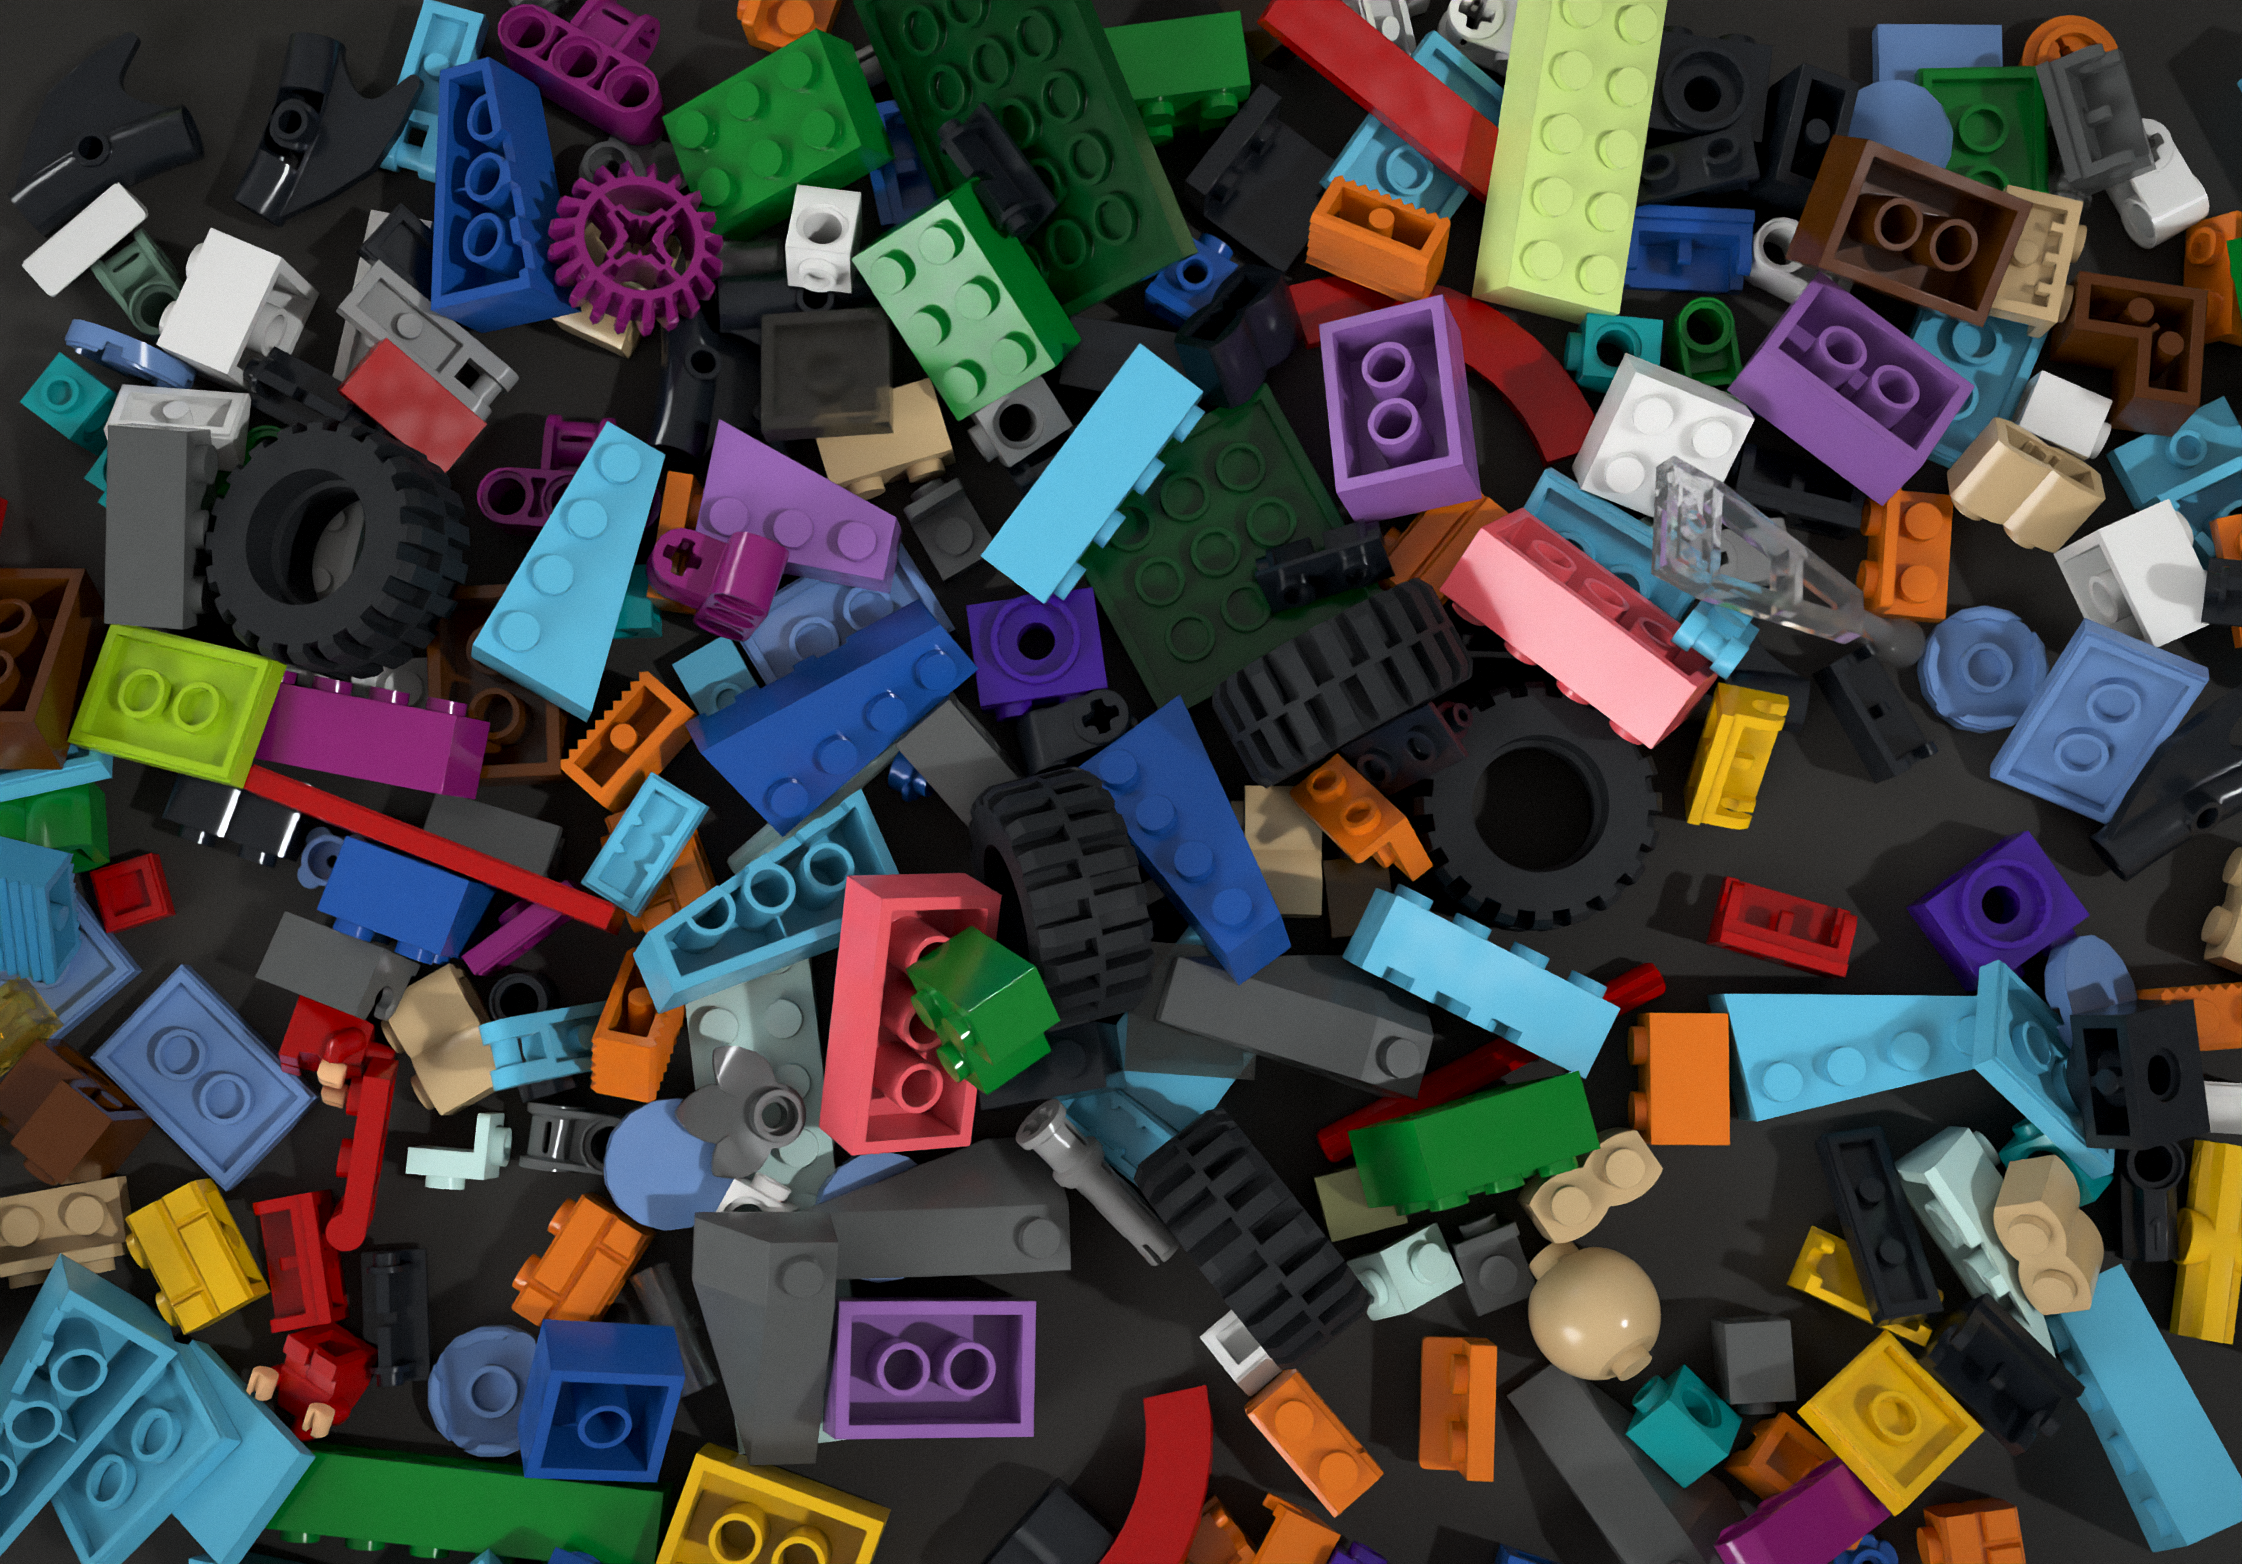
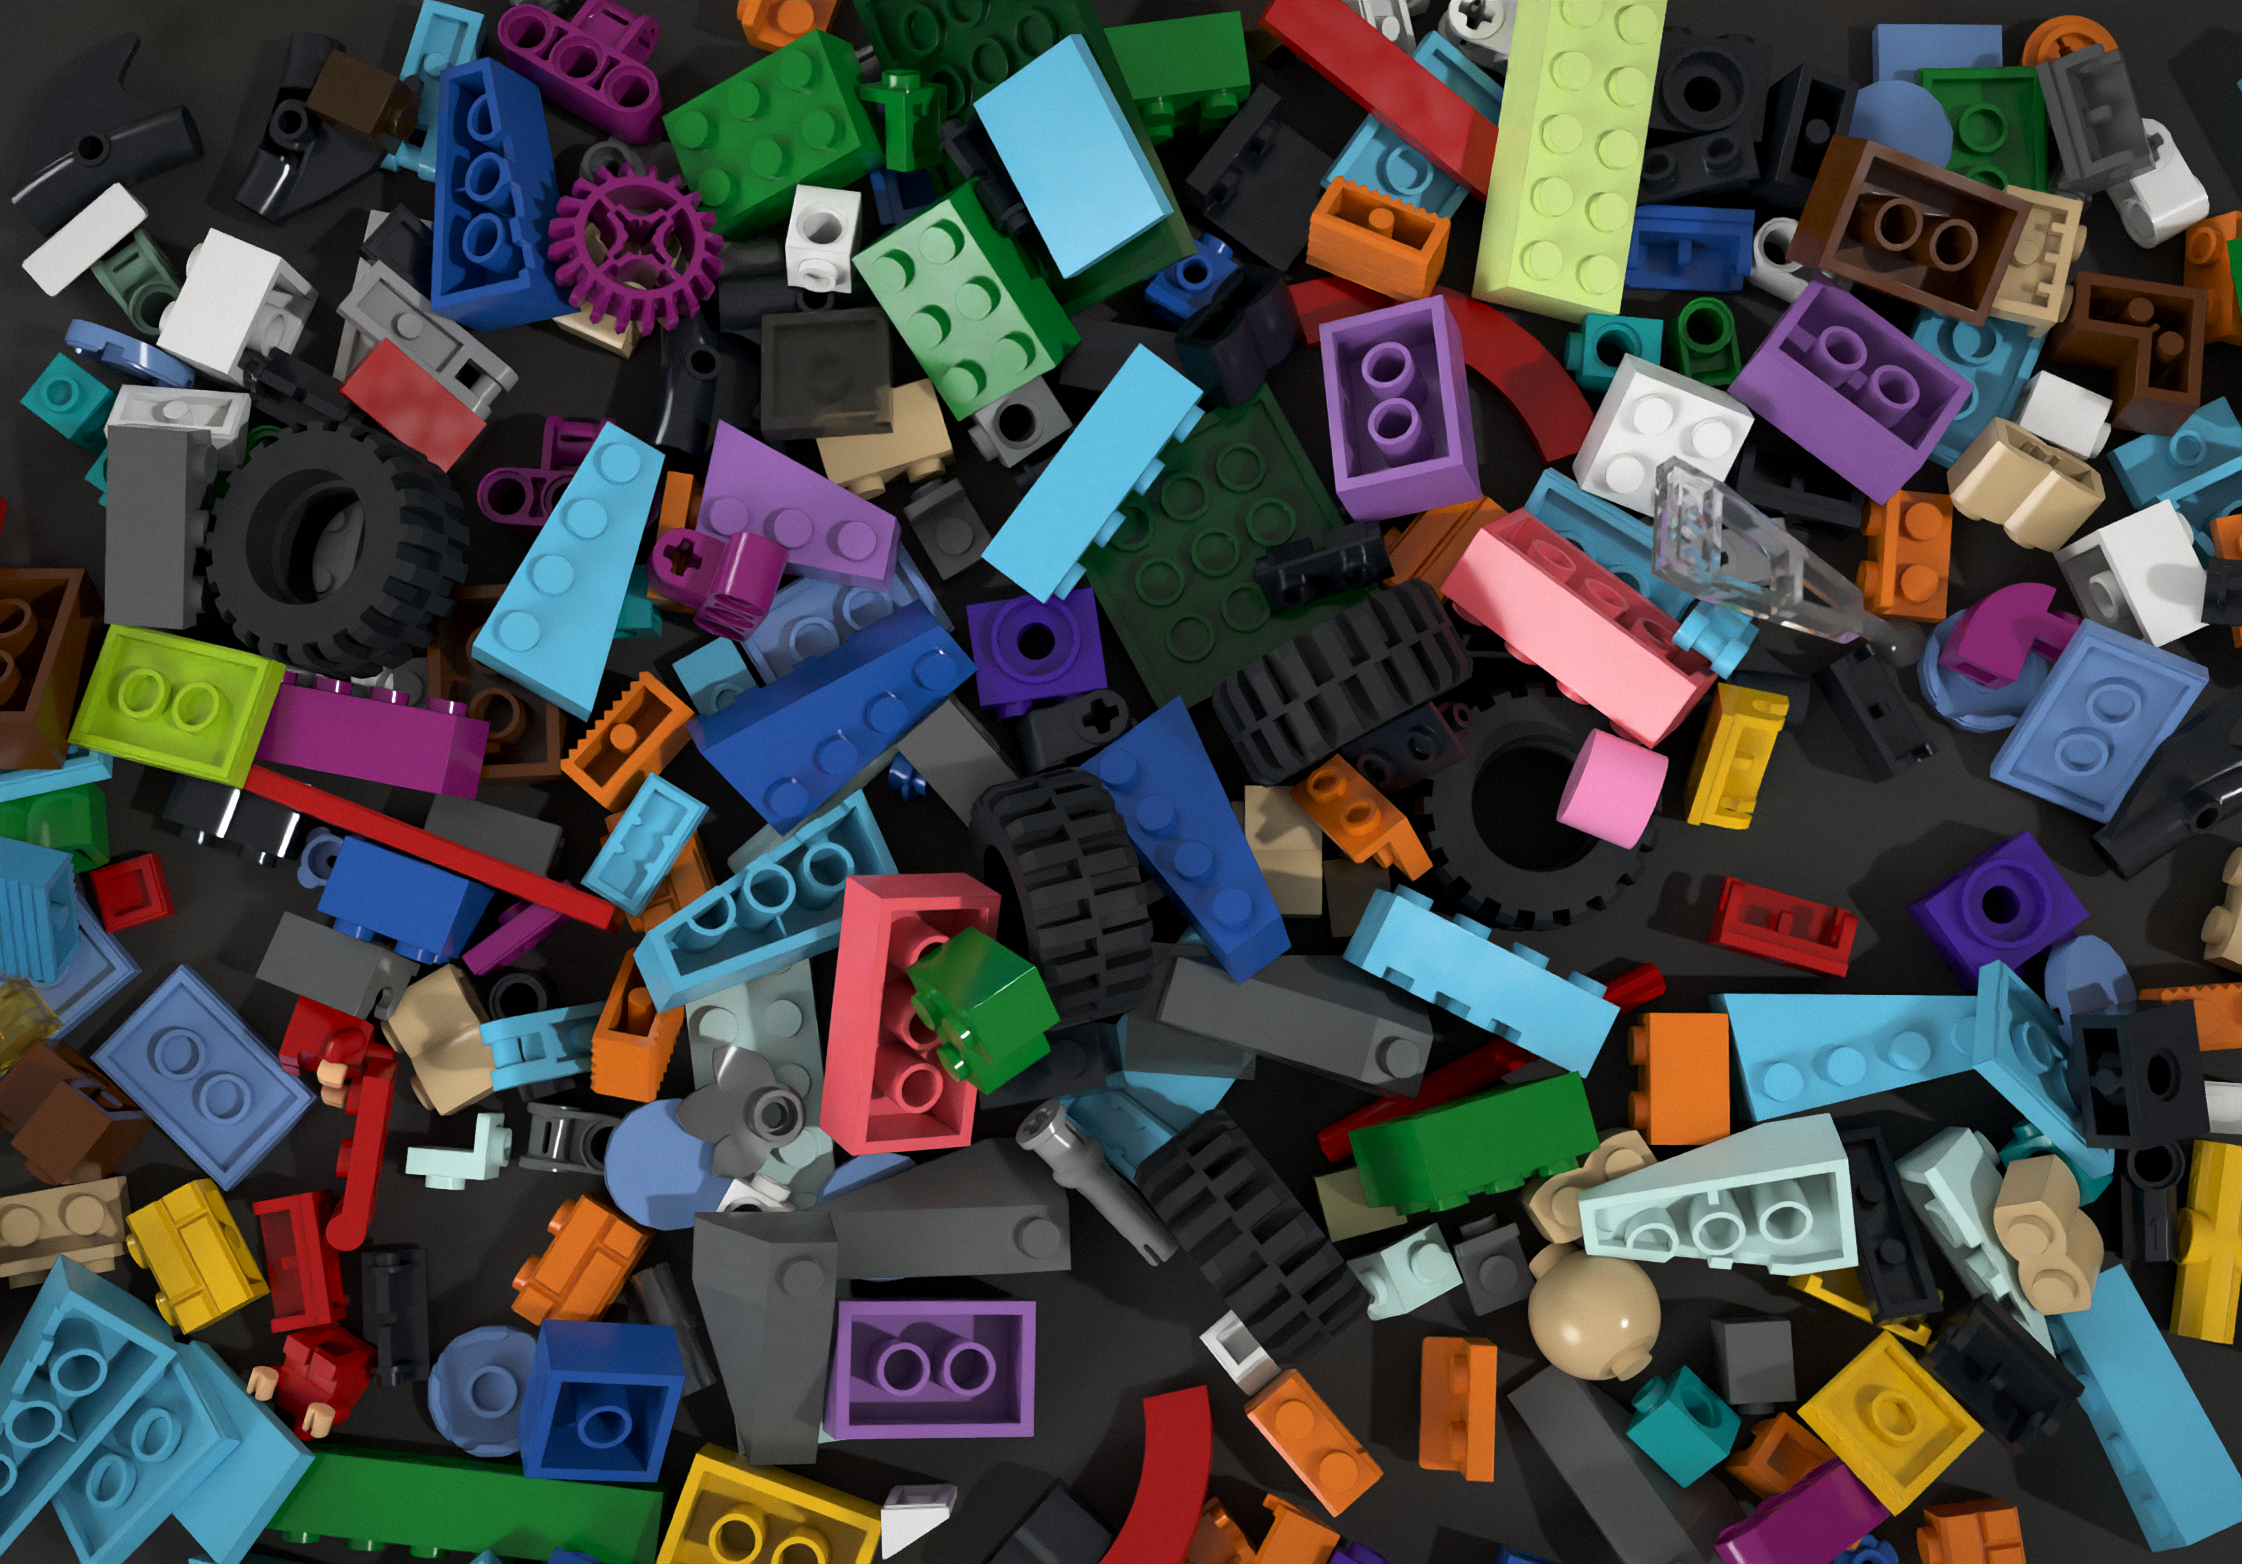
(364, 102): none -> dark brown brick
(912, 118): none -> green bracket
(913, 1512): none -> white slope
(1073, 156): none -> medium azure tile
(1612, 789): none -> bright pink piece
(1749, 1198): none -> light aqua wedge
(2001, 629): none -> magenta brick

